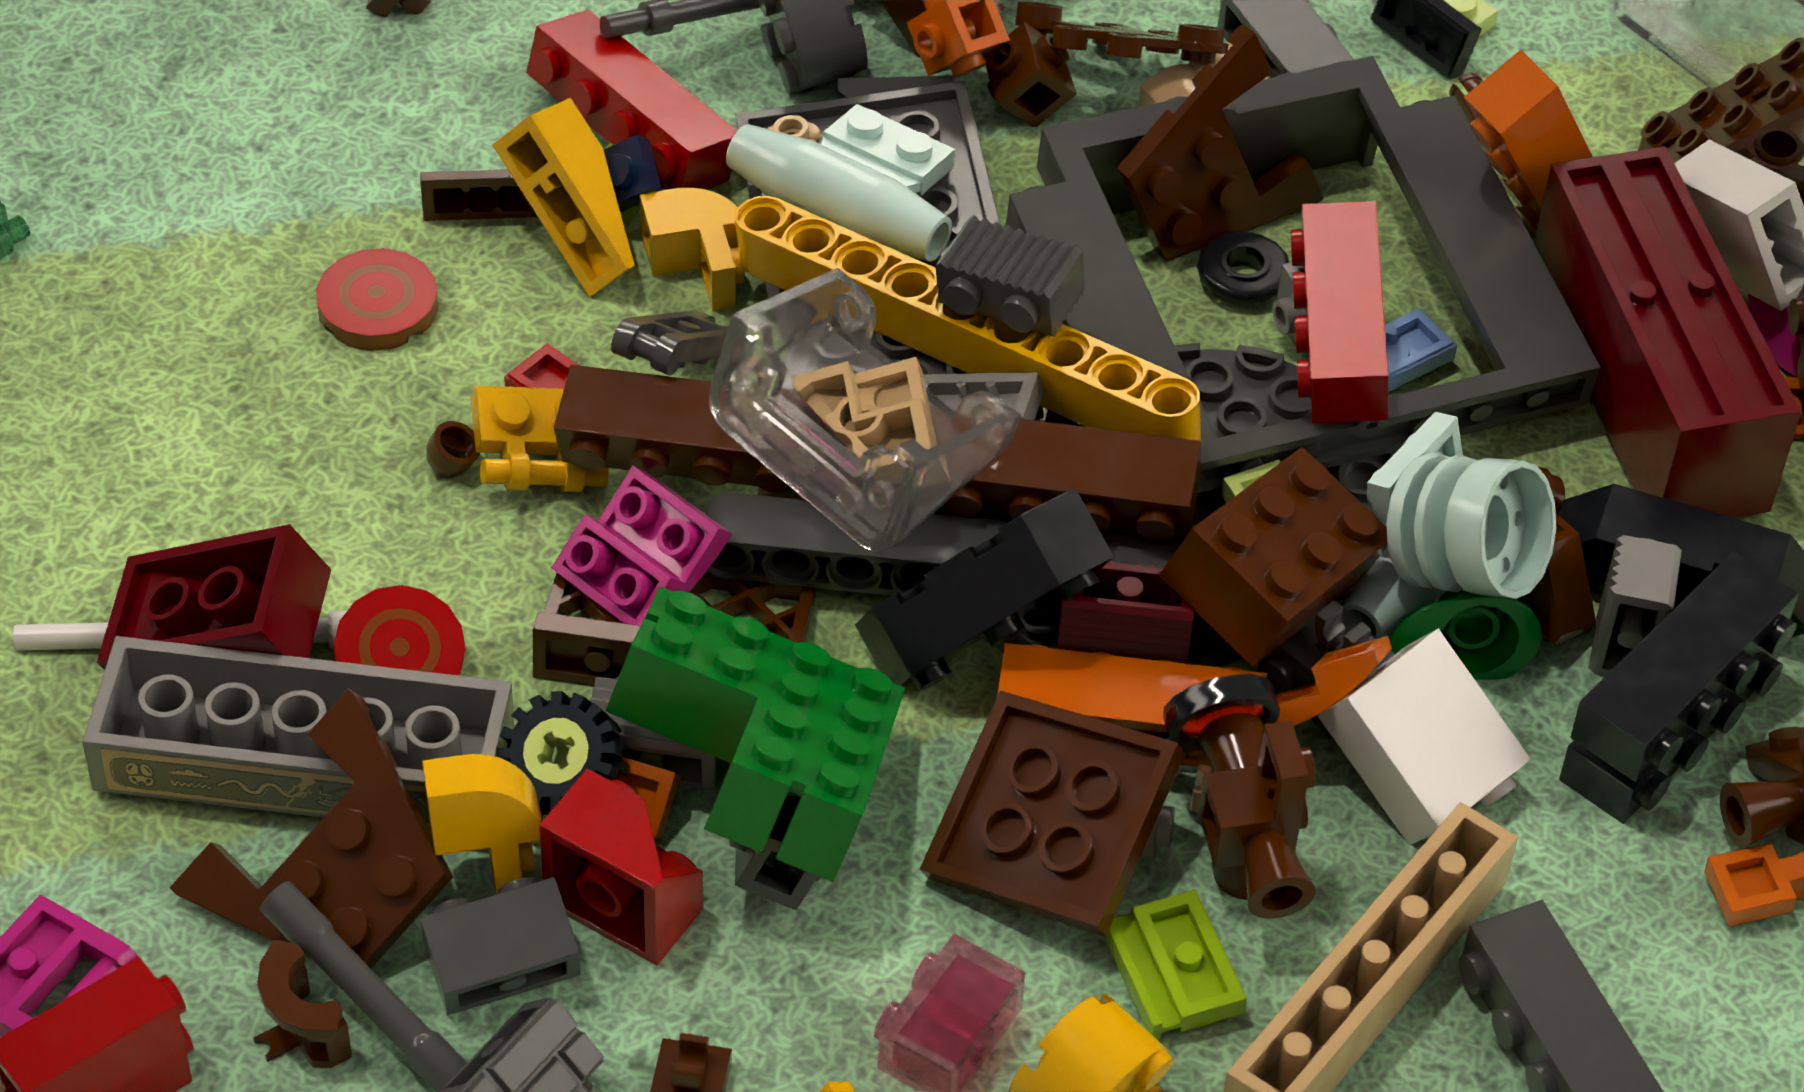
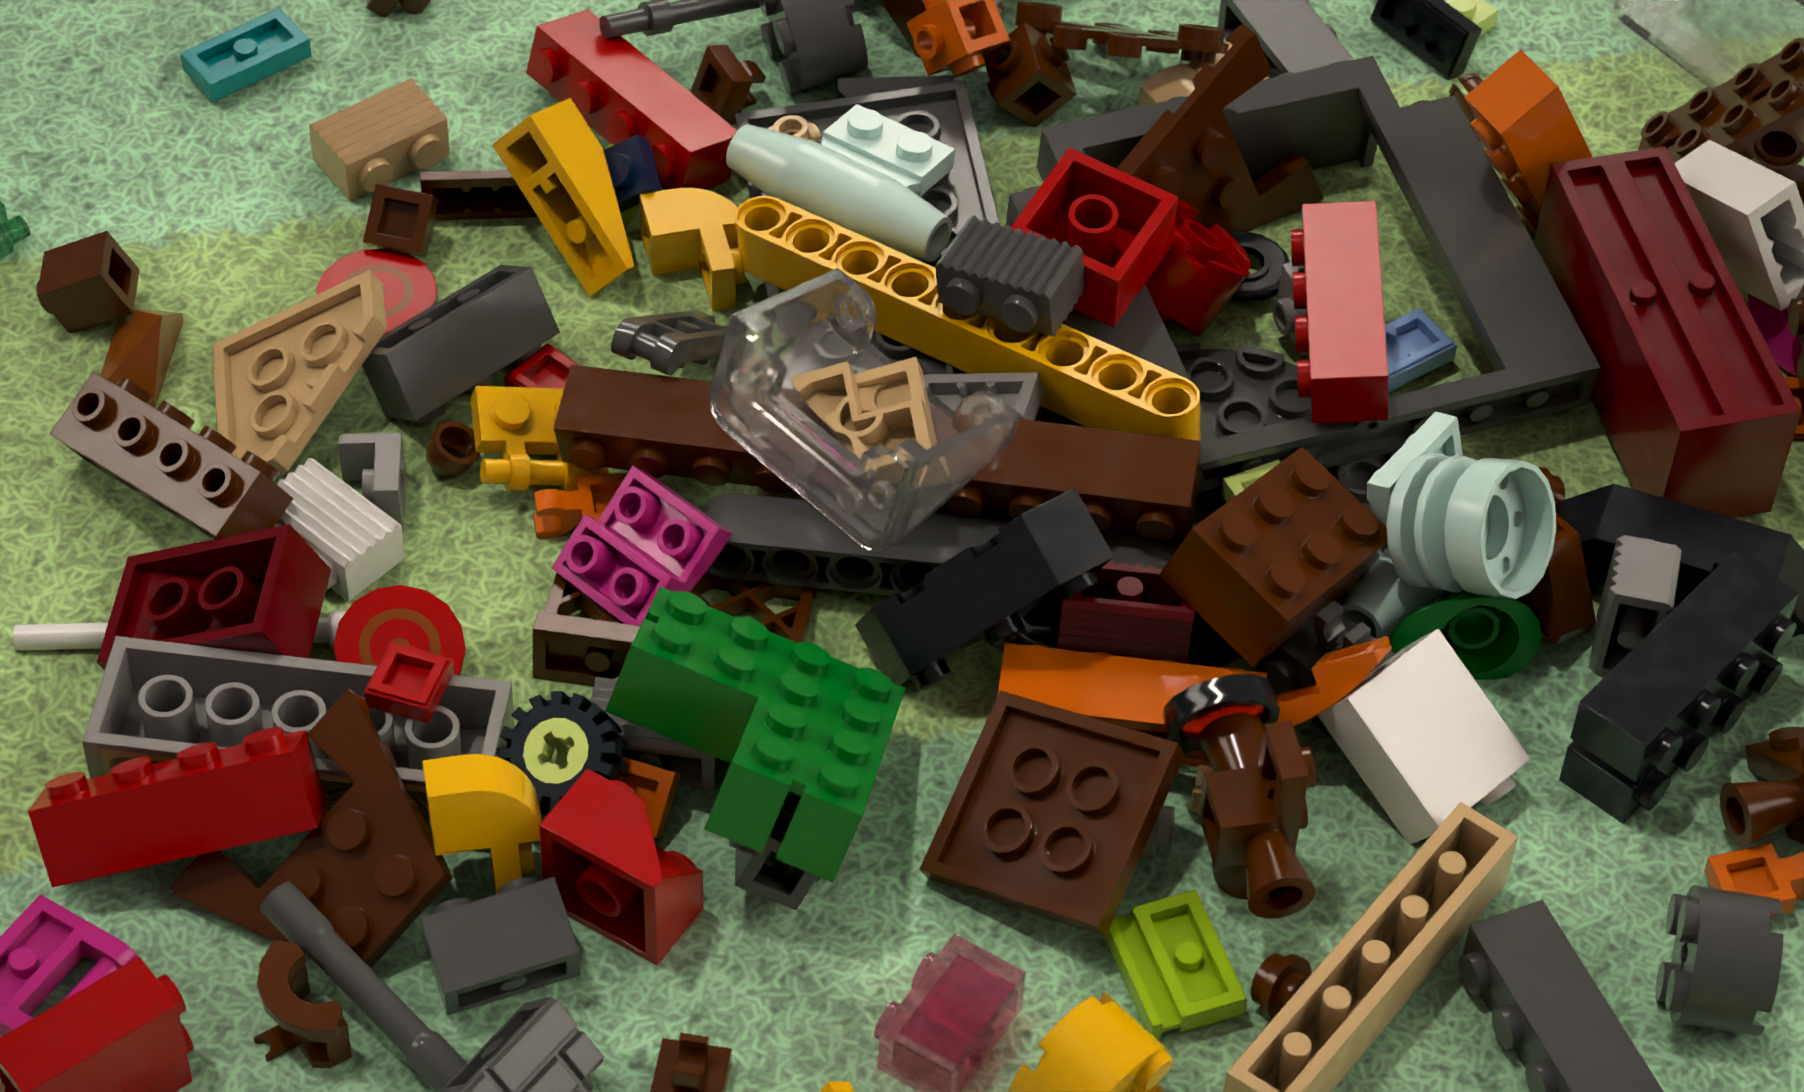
(88, 282): none -> reddish brown brick
(143, 349): none -> dark orange slope
(168, 462): none -> brick
(178, 806): none -> red brick
(246, 54): none -> teal plate
(292, 368): none -> tan plate
(341, 528): none -> white brick
(380, 139): none -> tan brick
(380, 466): none -> light grey bracket
(401, 220): none -> reddish brown tile
(409, 682): none -> red tile
(459, 343): none -> dark grey brick
(562, 510): none -> orange plate
(726, 82): none -> reddish brown tile
(1114, 220): none -> red brick
(1197, 272): none -> red brick
(1278, 981): none -> reddish brown plate
(1721, 959): none -> dark grey brick

